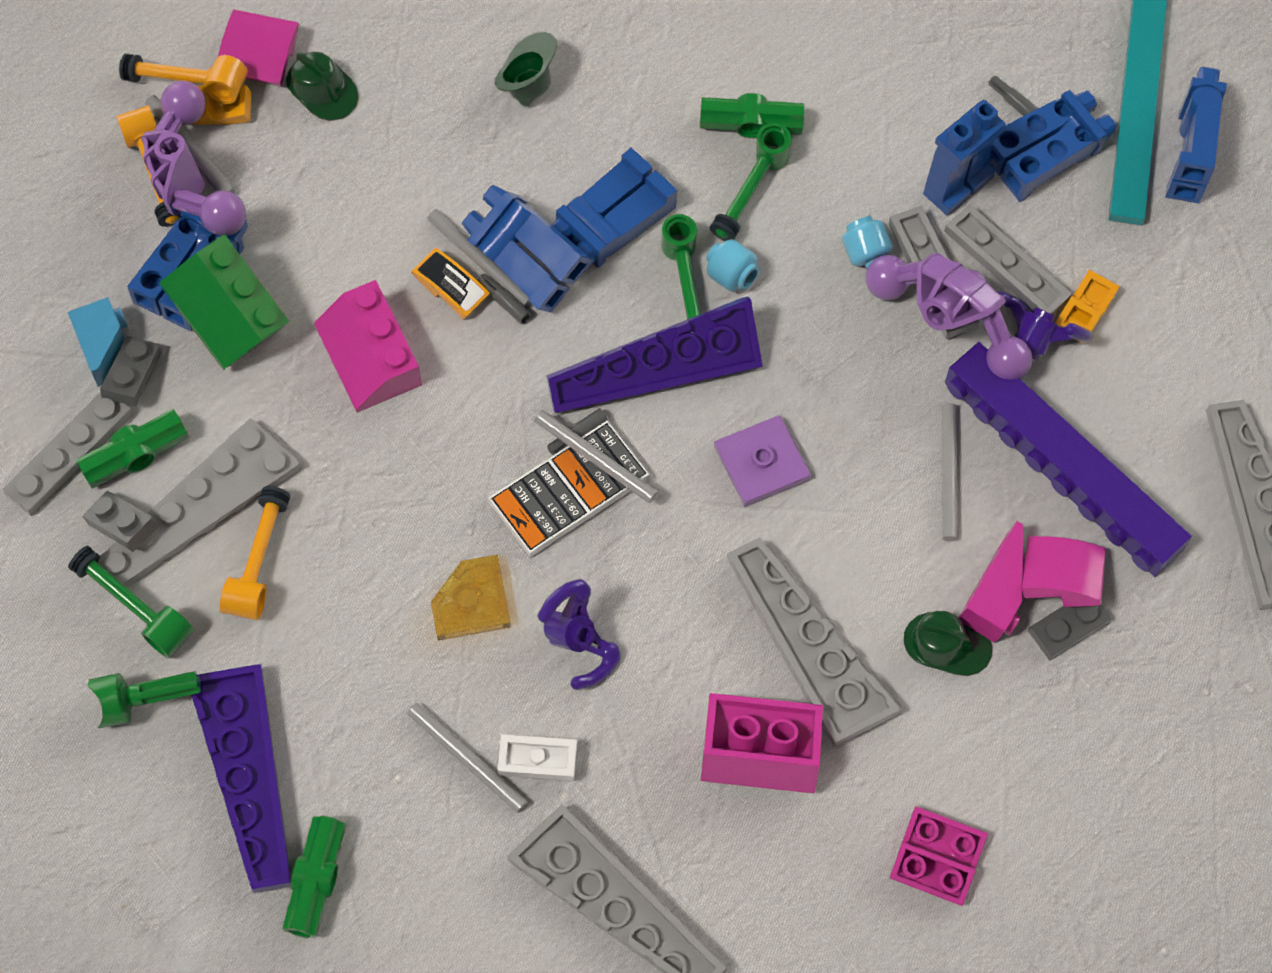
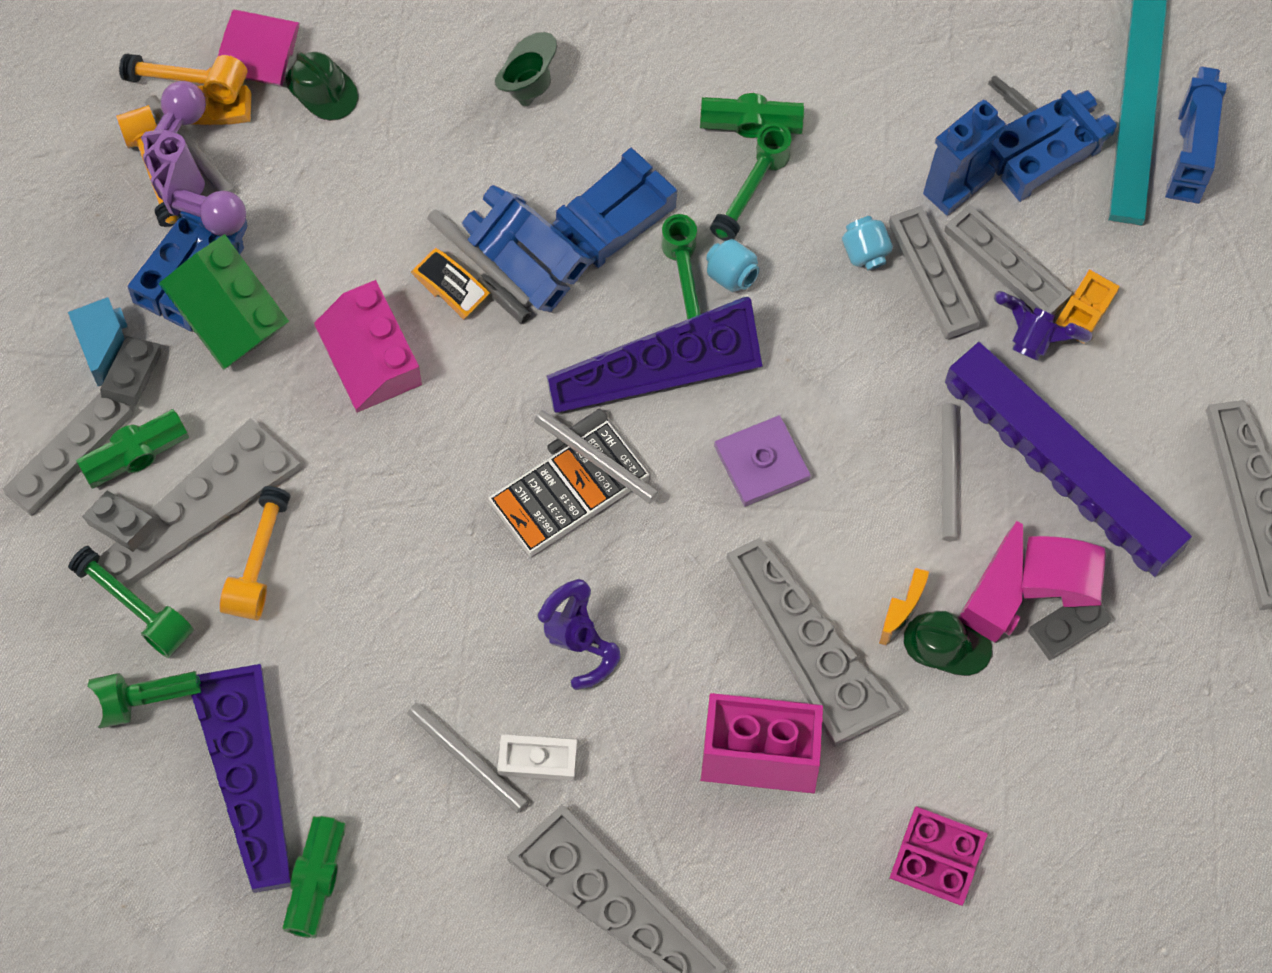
(471, 600): clear yellow plate -> none
(901, 611): none -> light orange slope
(952, 298): medium lavender piece -> none

